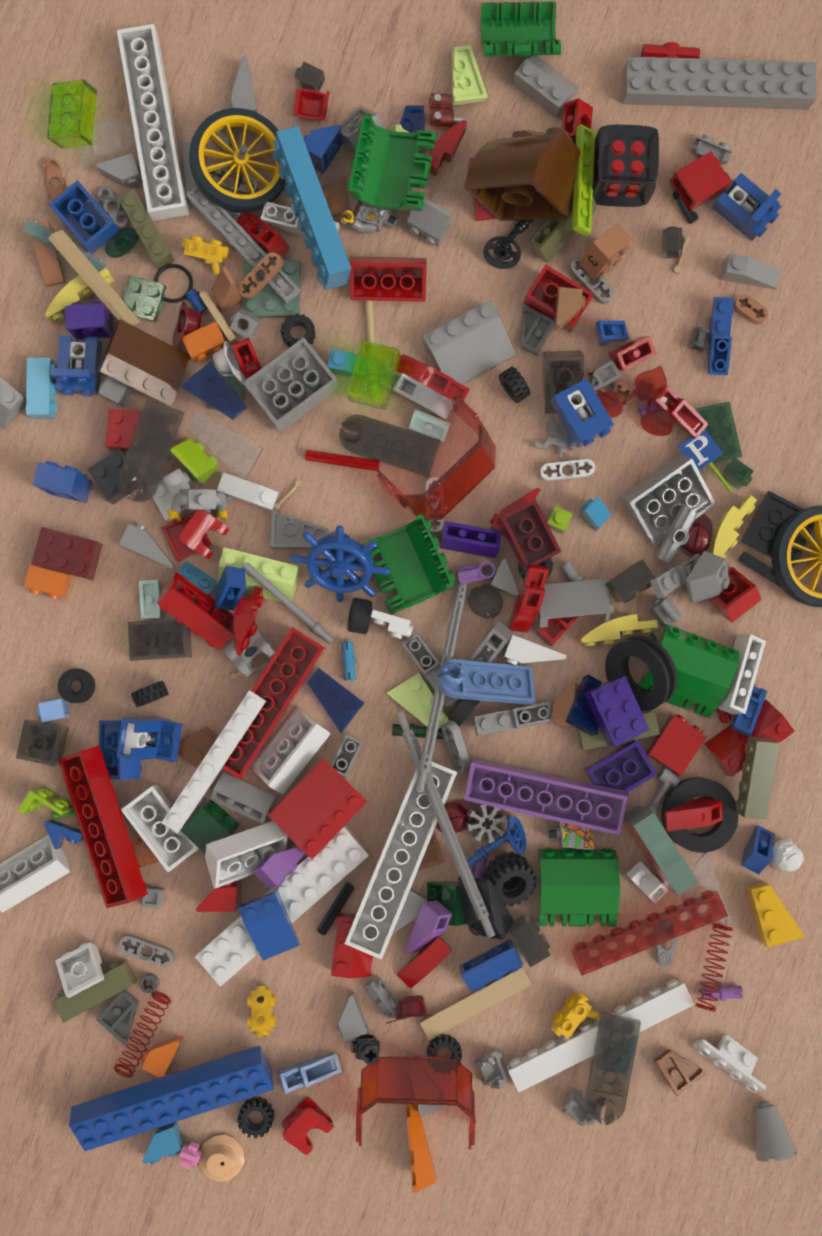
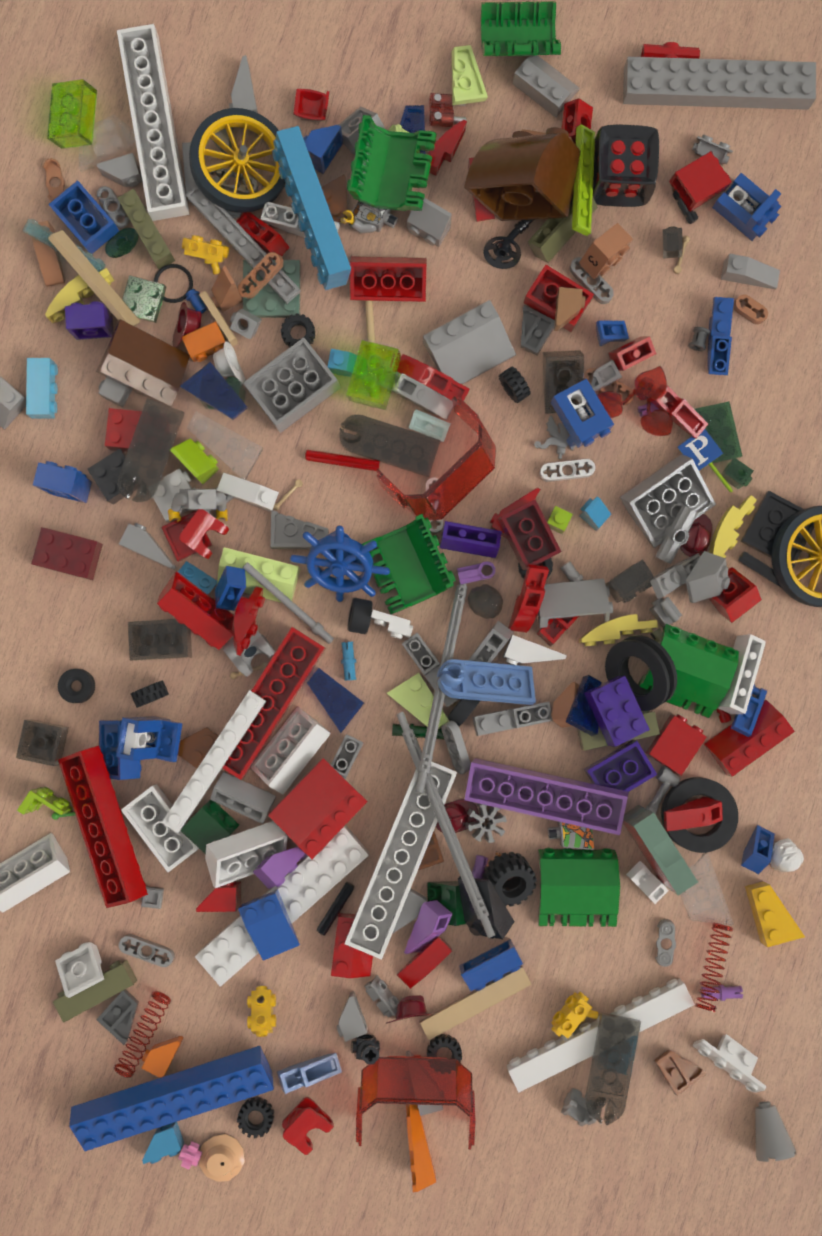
(47, 581): orange brick -> none
(53, 710): light blue brick -> none
(58, 831): blue slope -> none
(78, 379): blue brick -> none
(144, 854): clear orange brick -> none
(149, 594): light aqua plate -> none
(149, 989): dark grey bush -> none
(246, 357): red slope -> none
(309, 77): clear smoke brick -> none
(492, 1070): light grey piece -> none
(504, 580): light grey slope -> none
(512, 836): blue dish -> none
(531, 944): clear smoke brick -> none
(659, 935): clear red brick -> none
(757, 777): olive brick -> none

